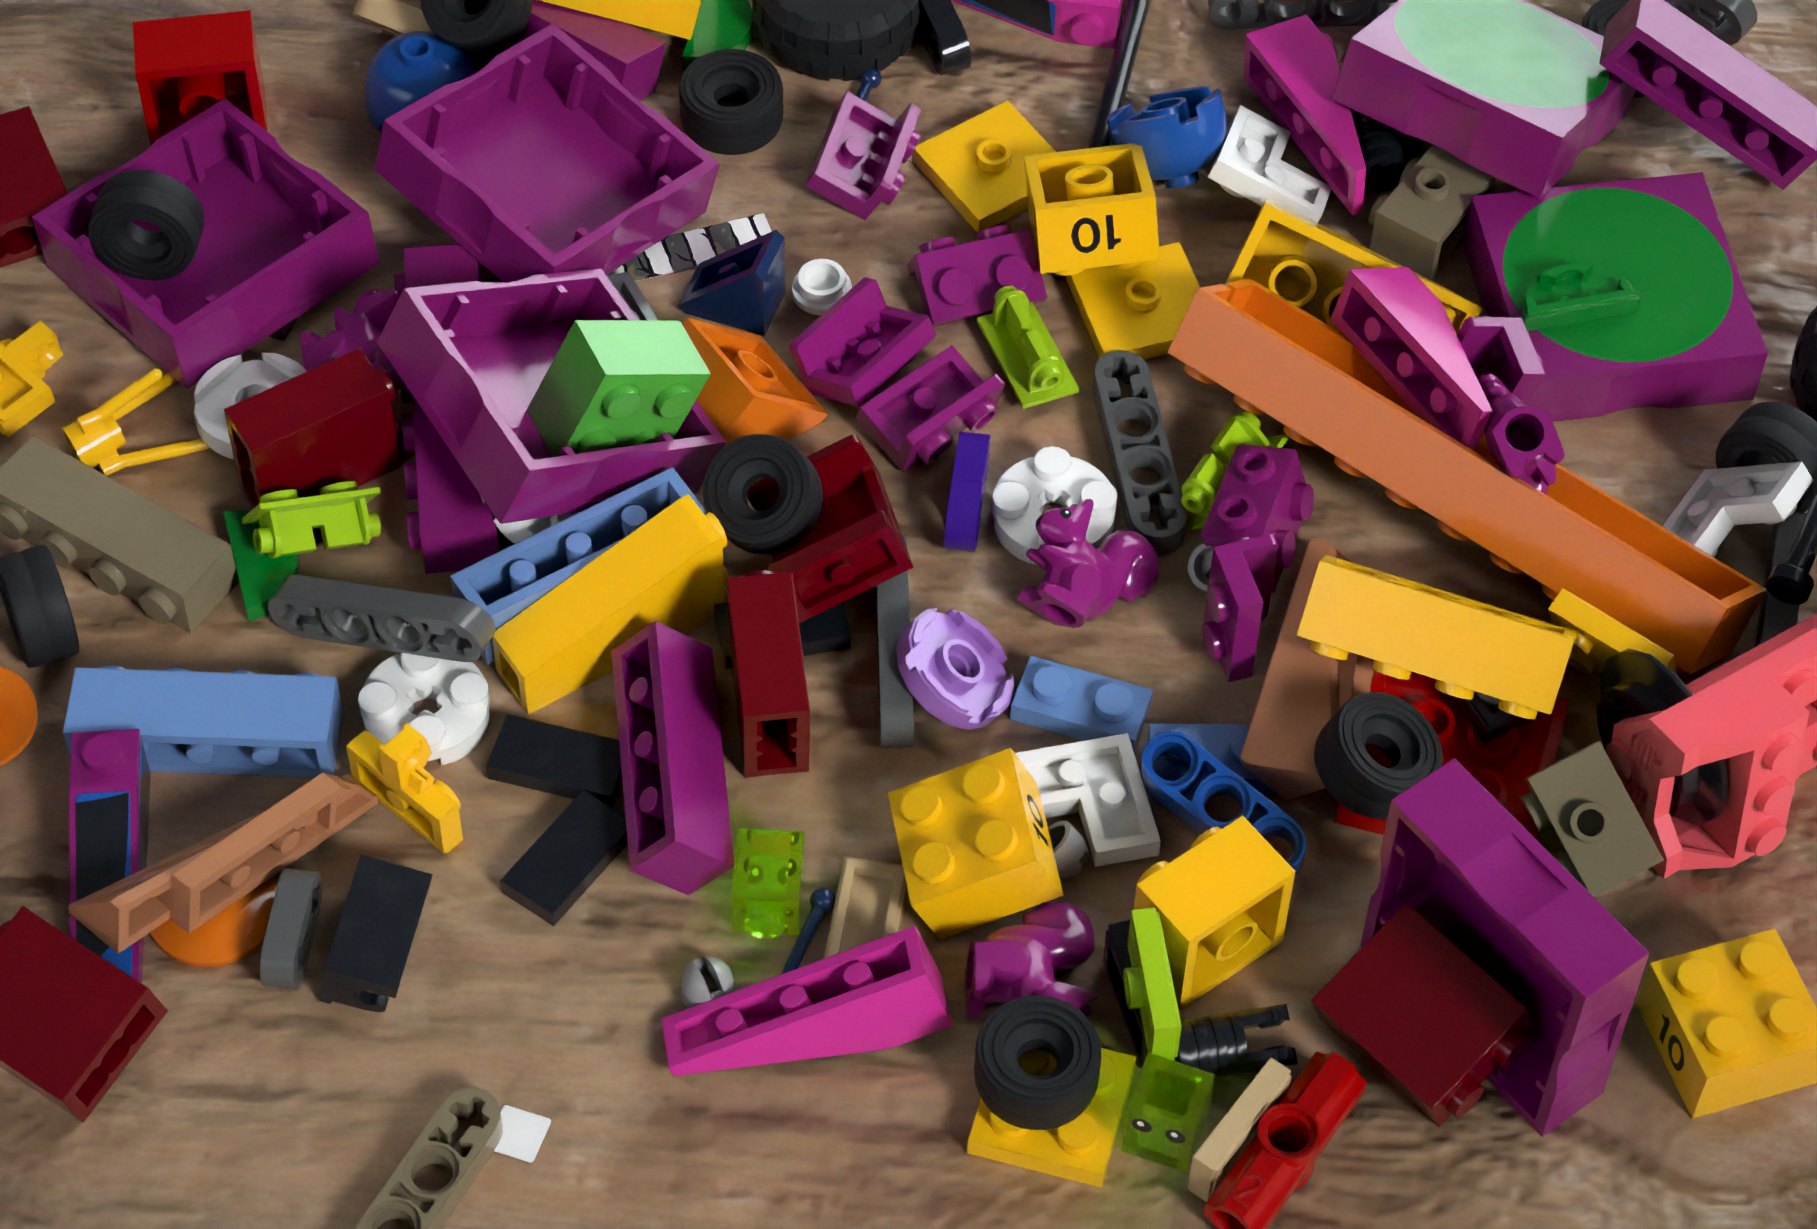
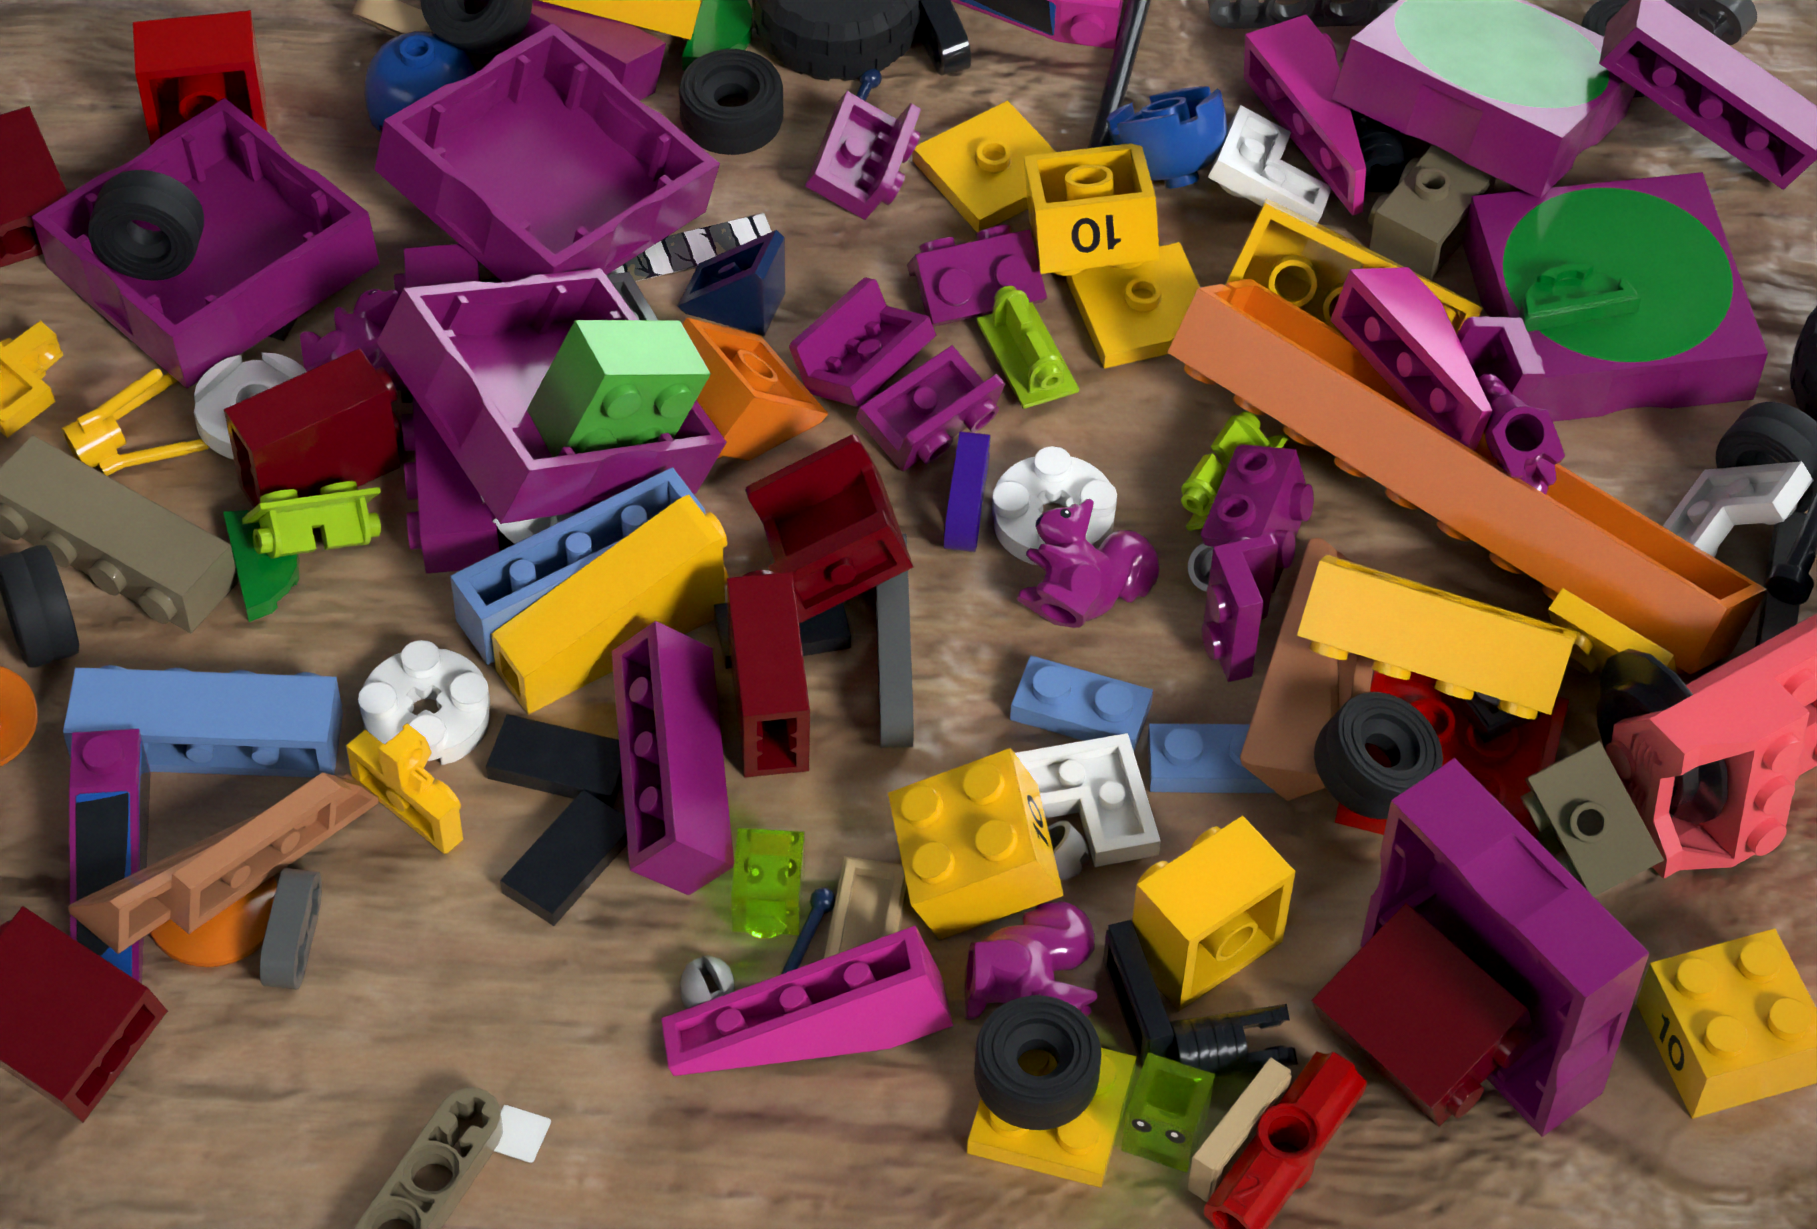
(324, 608): dark grey beam -> none
(374, 934): black hinge -> none
(738, 468): black tyre -> none
(819, 285): white plate -> none
(954, 668): medium lavender plate -> none
(1139, 451): dark grey beam -> none
(1150, 984): lime plate -> none
(1208, 779): blue beam -> none

